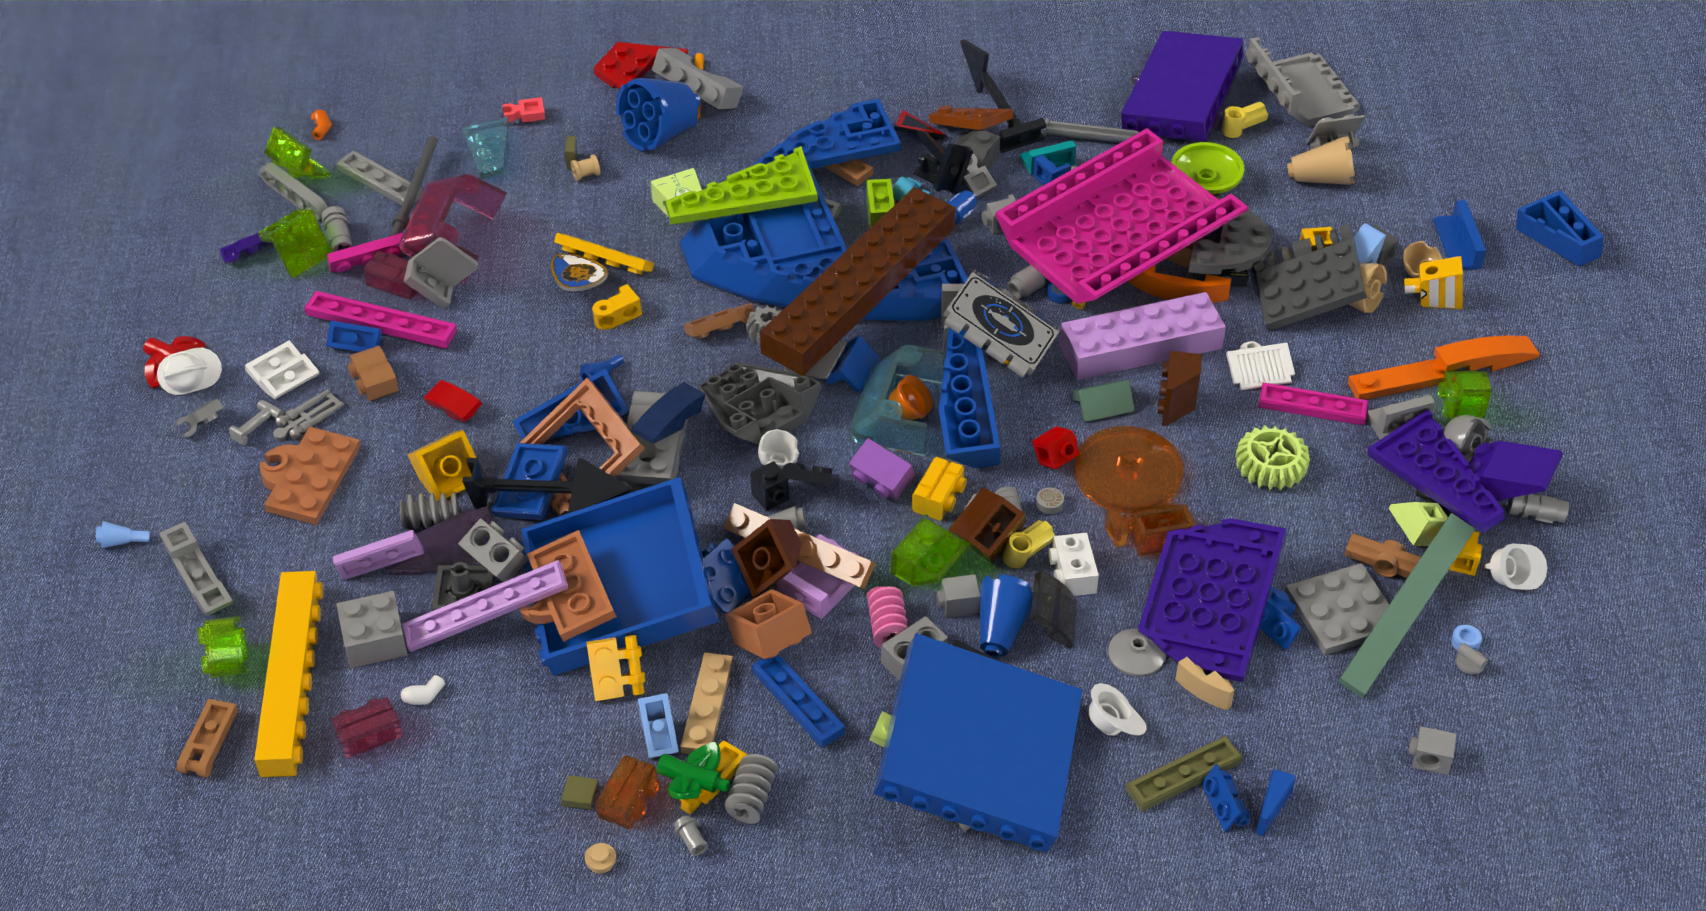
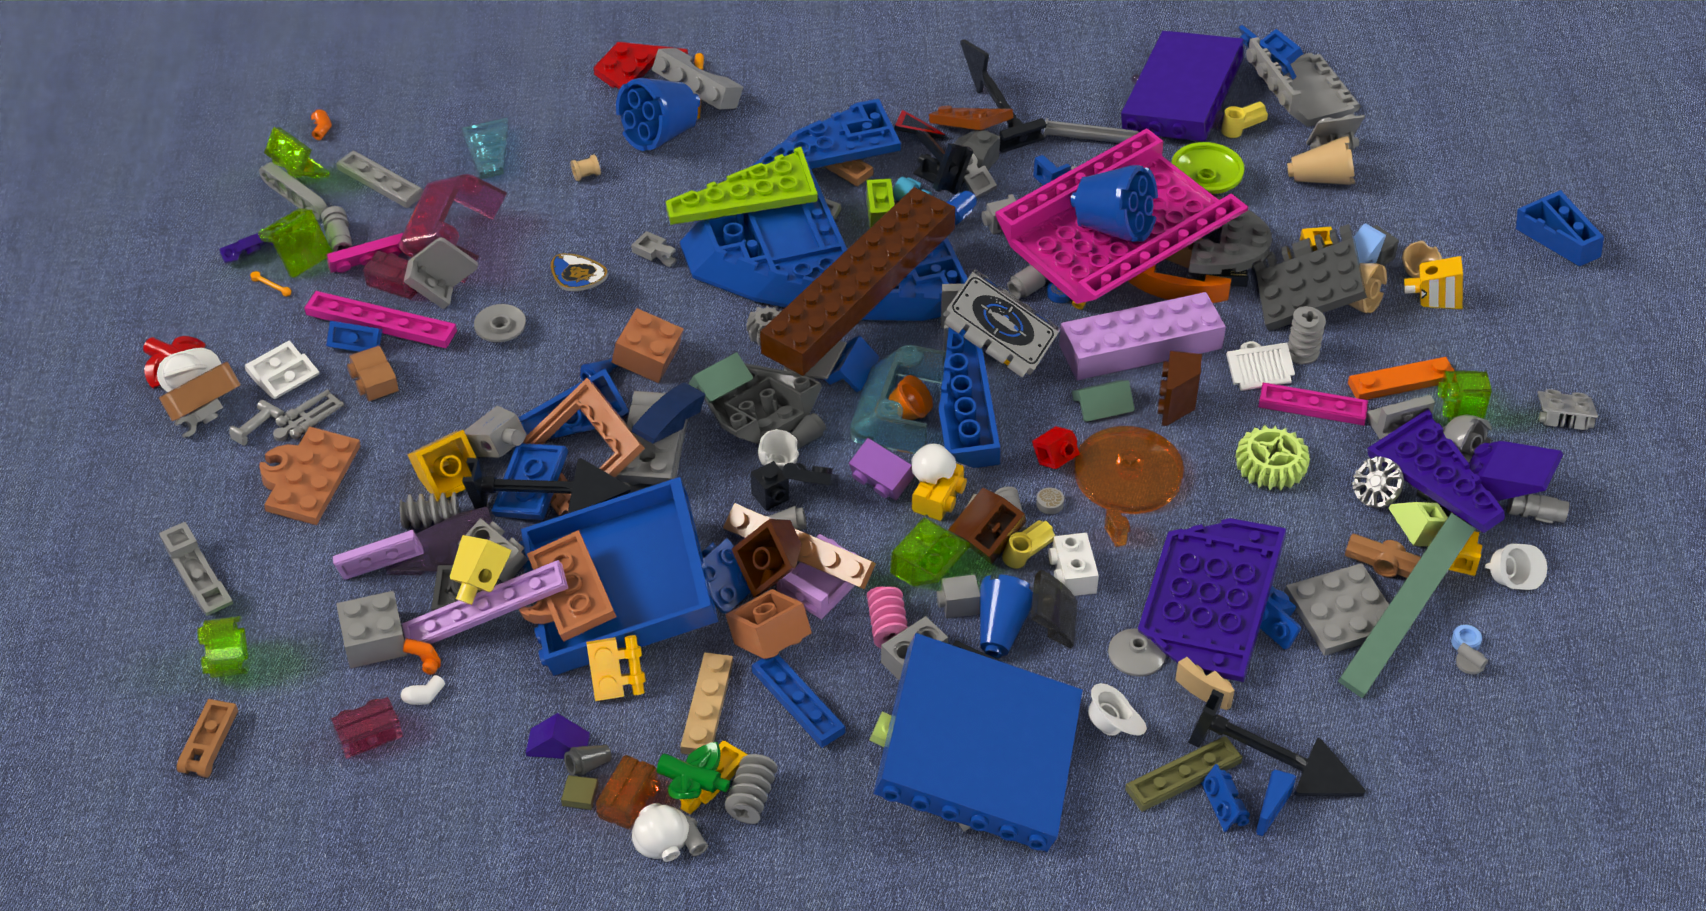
(113, 535): light blue cone -> none
(199, 391): none -> medium nougat beam
(255, 276): none -> light orange hinge
(288, 675): yellow brick -> none
(401, 219): dark grey bar -> none
(426, 652): none -> orange arm
(453, 400): red slope -> none
(477, 566): none -> light yellow torso
(495, 433): none -> light grey torso
(499, 323): none -> light grey dish
(527, 110): coral plate -> none
(555, 737): none -> dark purple slope
(570, 151): olive tile -> none
(586, 758): none -> dark grey cone
(594, 251): yellow plate -> none
(600, 858): tan plate -> none
(617, 309): yellow leg -> none
(647, 345): none -> nougat brick
(653, 246): none -> light grey plate
(657, 725): light blue slope -> none
(660, 832): none -> white plant
(672, 186): yellowish green torso -> none
(720, 320): medium nougat hinge -> none
(722, 377): none -> sand green panel
(808, 430): none -> dark grey cone
(933, 463): none -> white hair
(1059, 154): teal panel -> none
(1117, 202): none -> blue cone
(1151, 525): clear orange slope -> none
(1280, 46): none -> blue bracket
(1306, 335): none -> light grey piece
(1321, 772): none -> black piece
(1378, 482): none -> light grey wheel
(1432, 750): light grey brick -> none
(1461, 237): blue panel -> none
(1483, 352): orange slope -> none
(1577, 405): none -> light grey hinge

